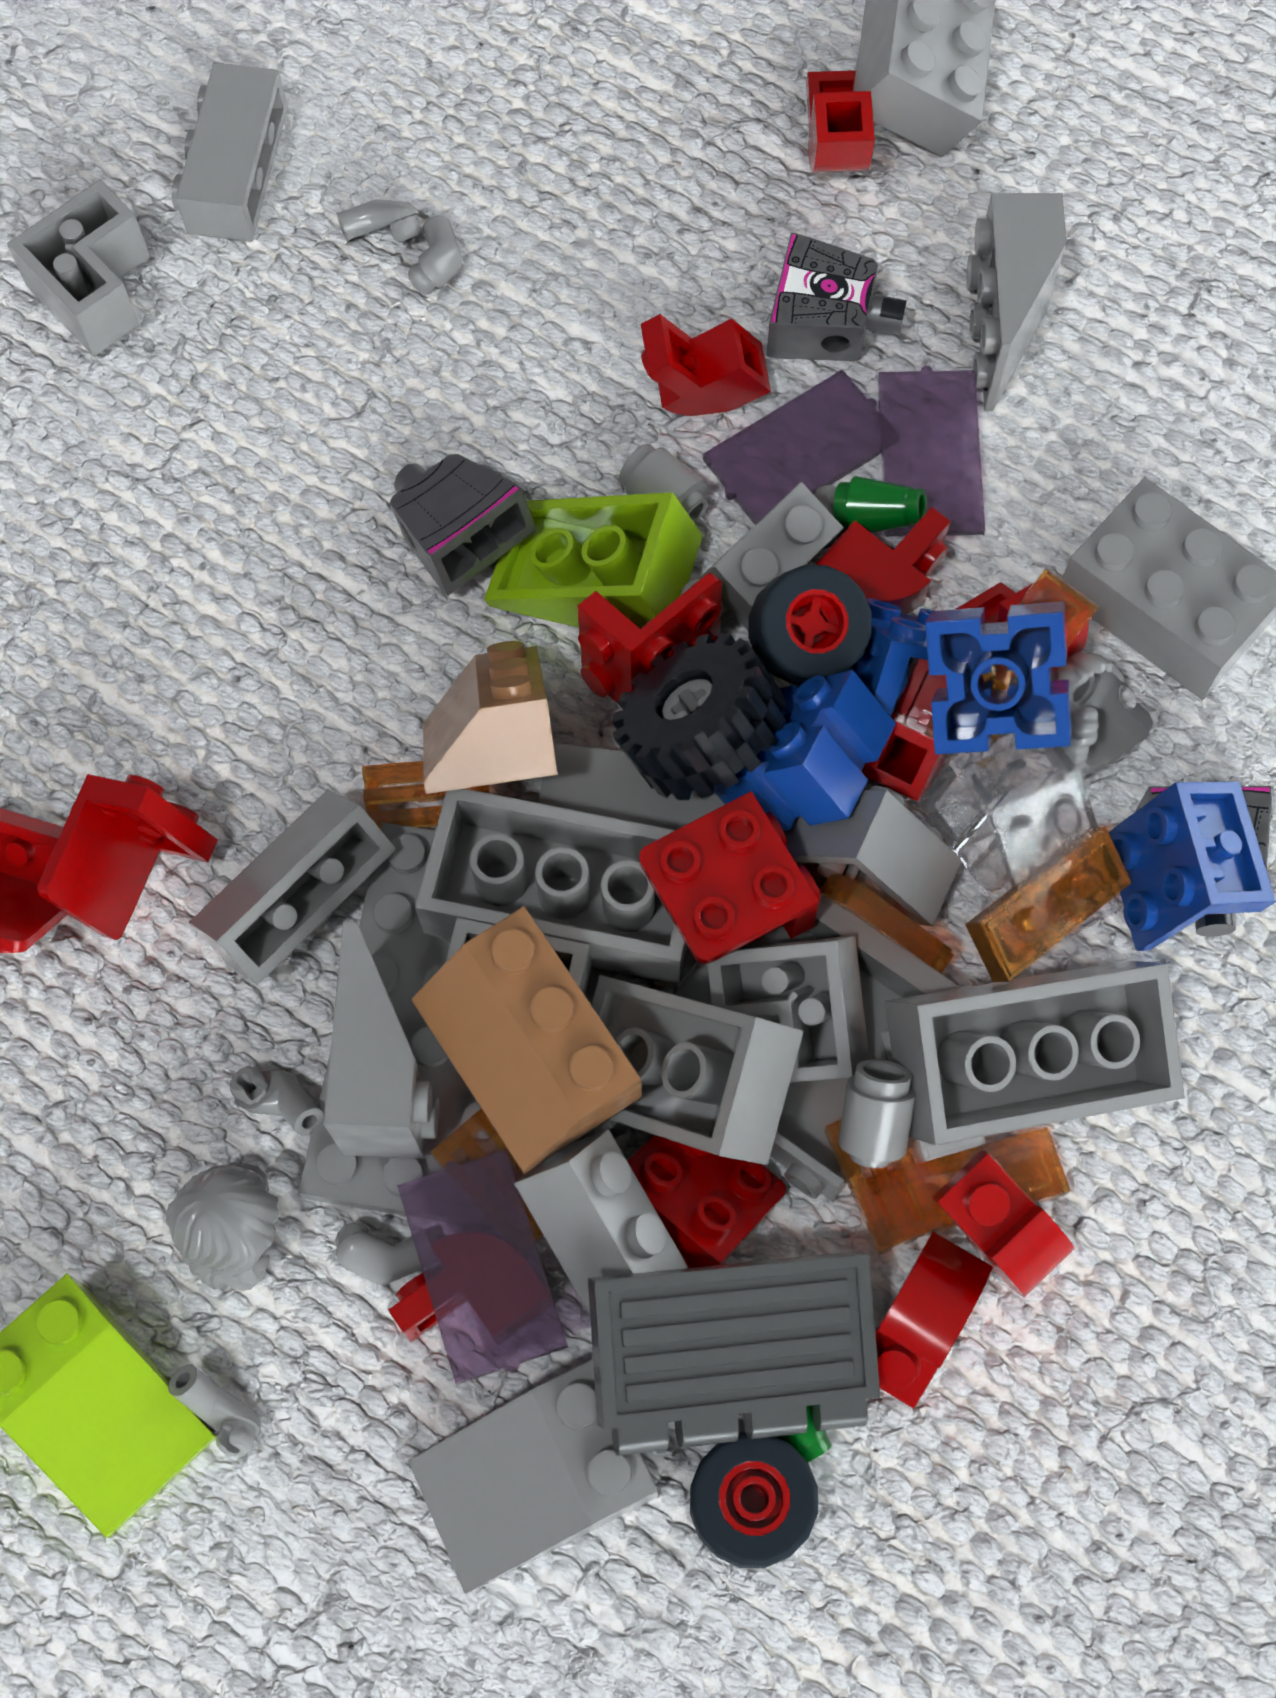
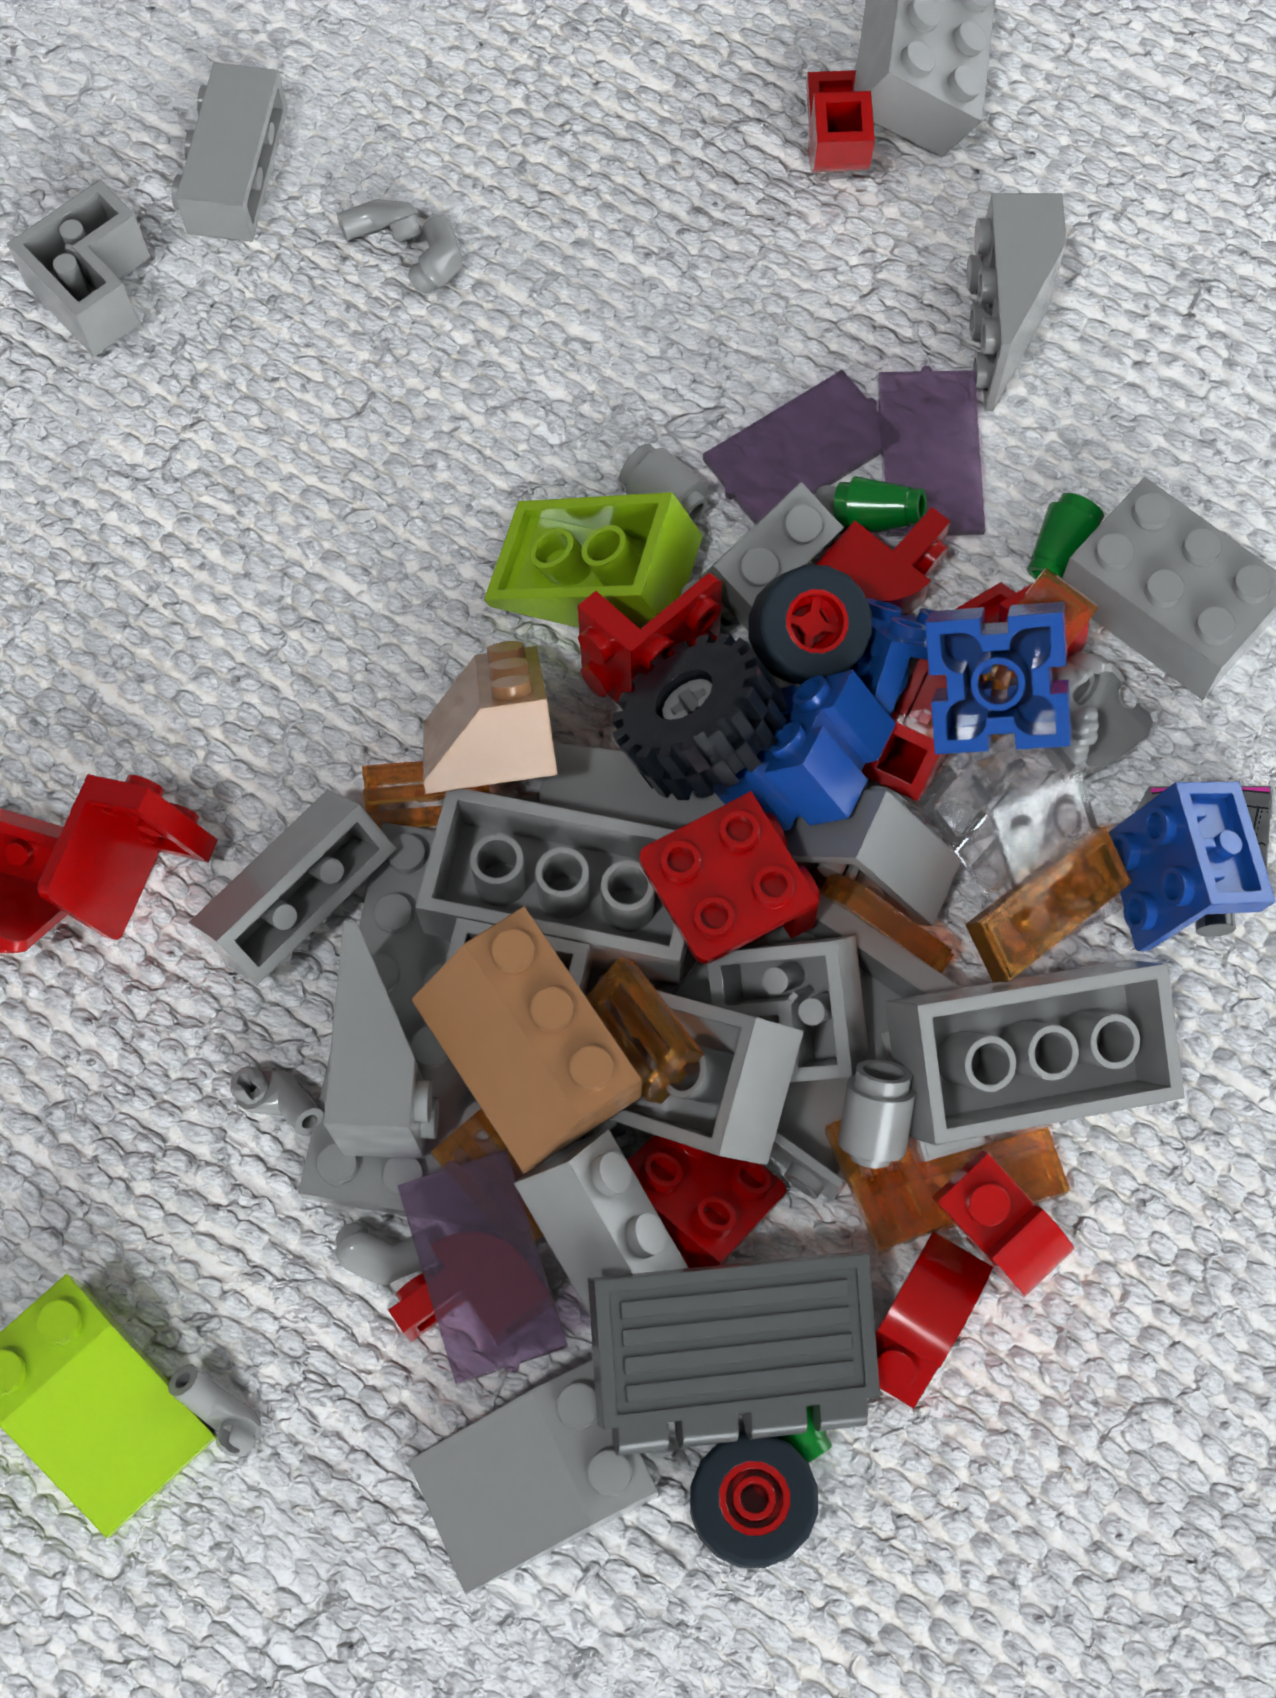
(224, 1225): light grey hair -> none
(459, 517): flat silver torso -> none
(680, 1042): none -> clear orange tile
(704, 372): red brick -> none
(828, 303): flat silver torso -> none
(1063, 532): none -> green cone

